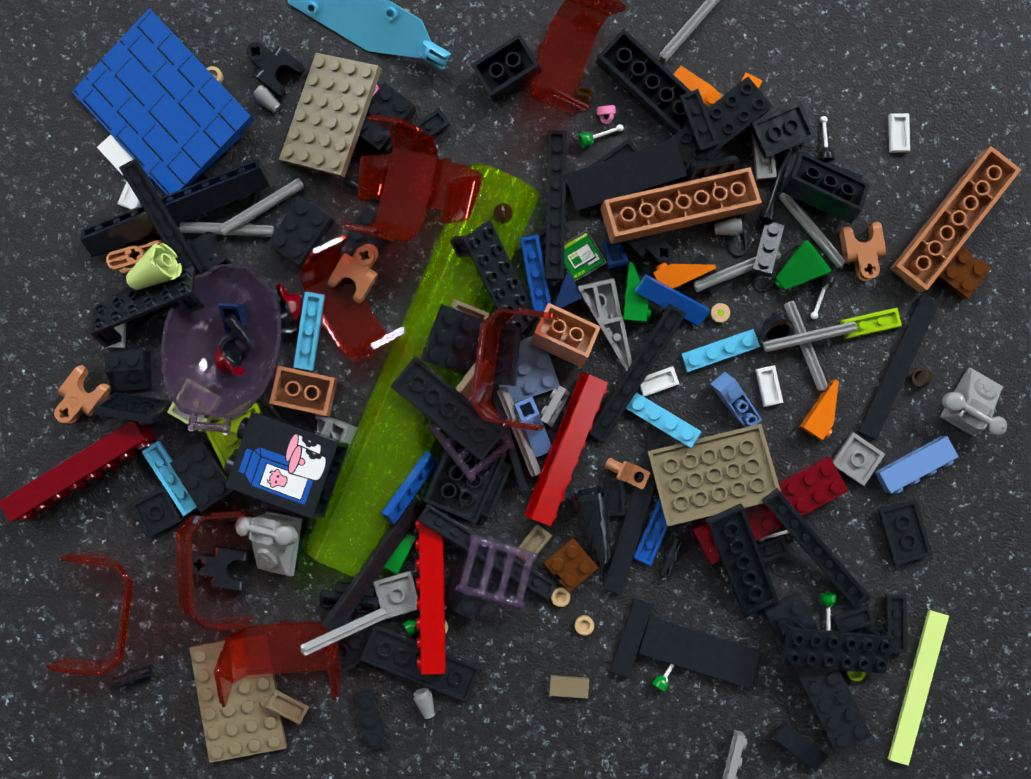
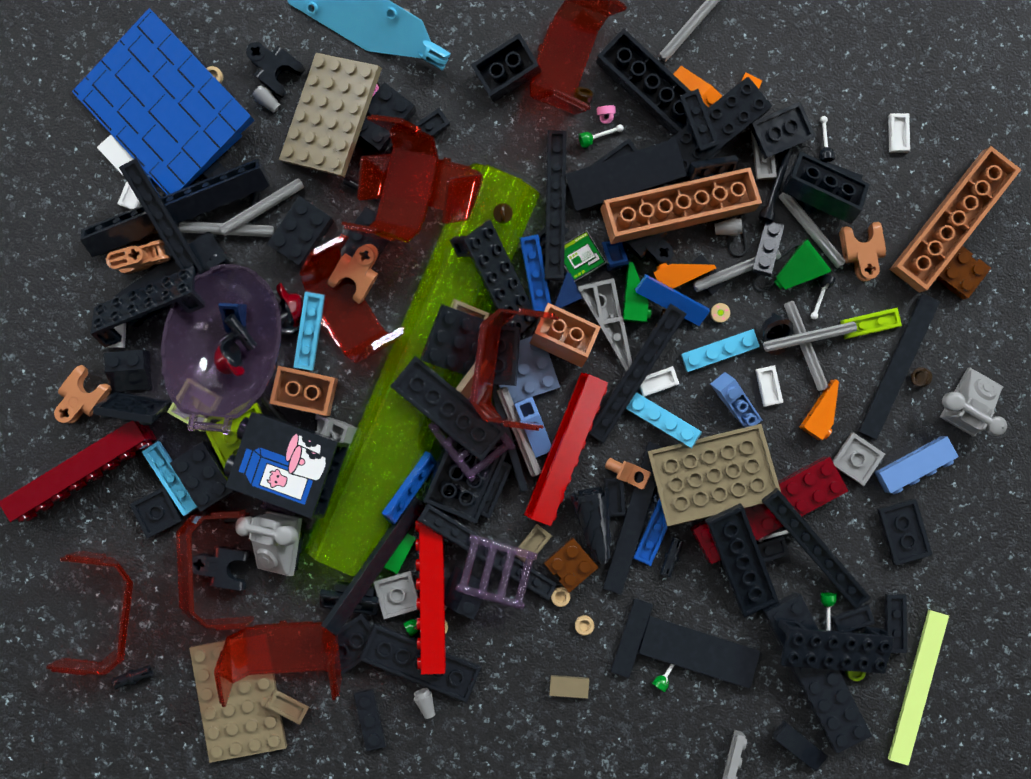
(154, 267): yellowish green cone -> none
(343, 632): light grey axle -> none
(552, 411): light grey plate -> none

